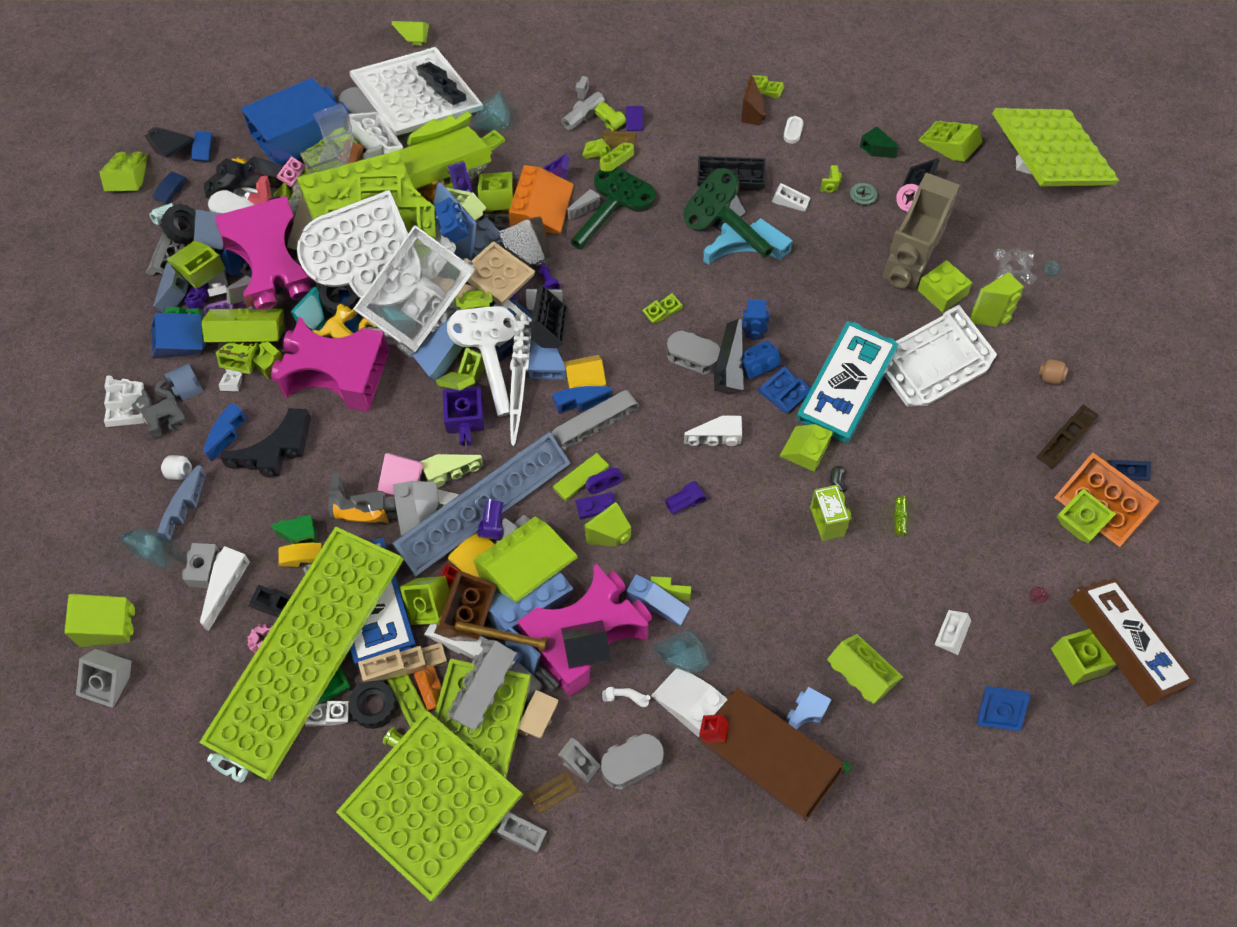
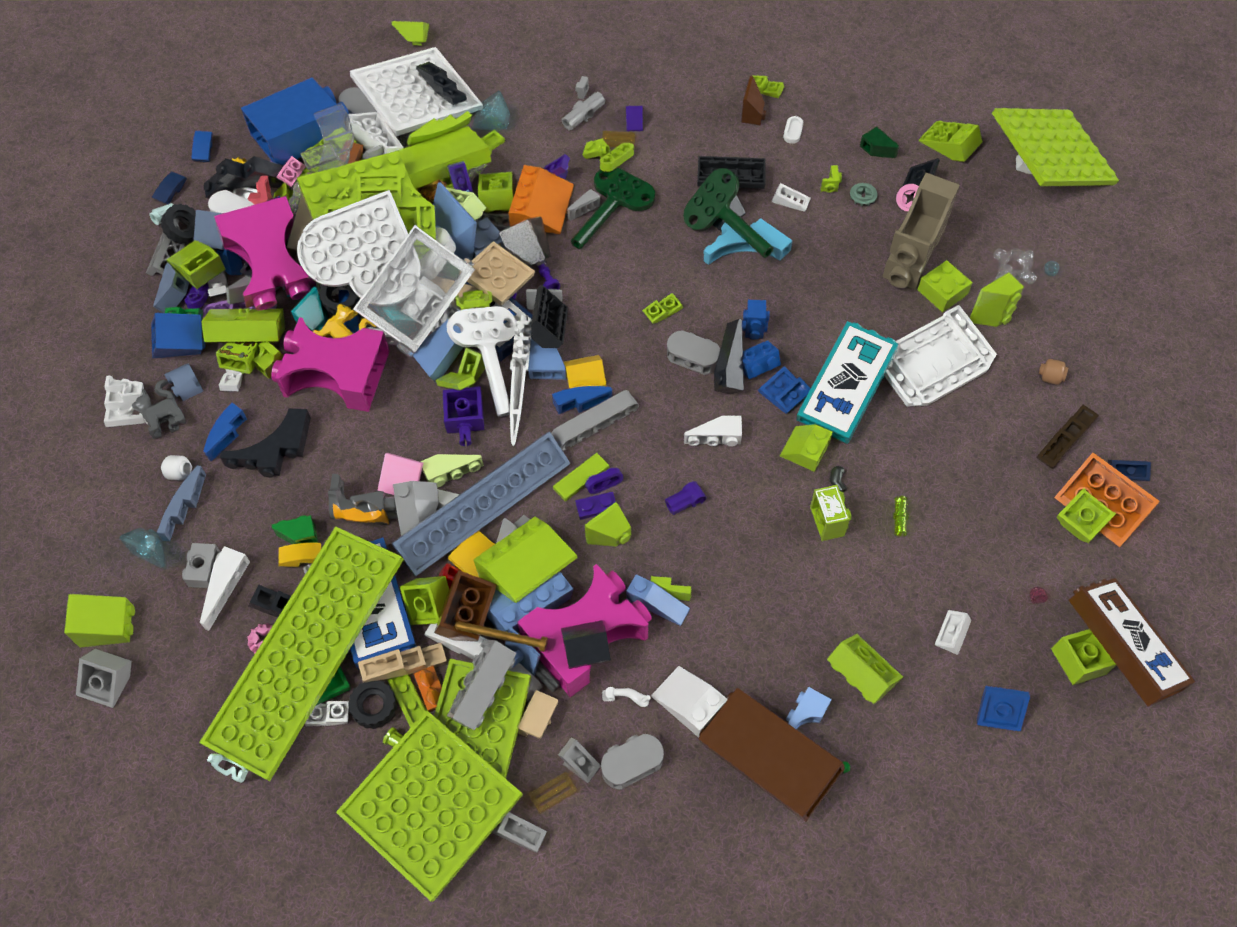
(124, 172): lime slope -> none
(166, 141): black slope -> none
(451, 220): blue brick -> none
(490, 525): dark purple piece -> none
(611, 118): lime piece -> none
(683, 652): clear light blue slope -> none
(714, 728): red slope -> none

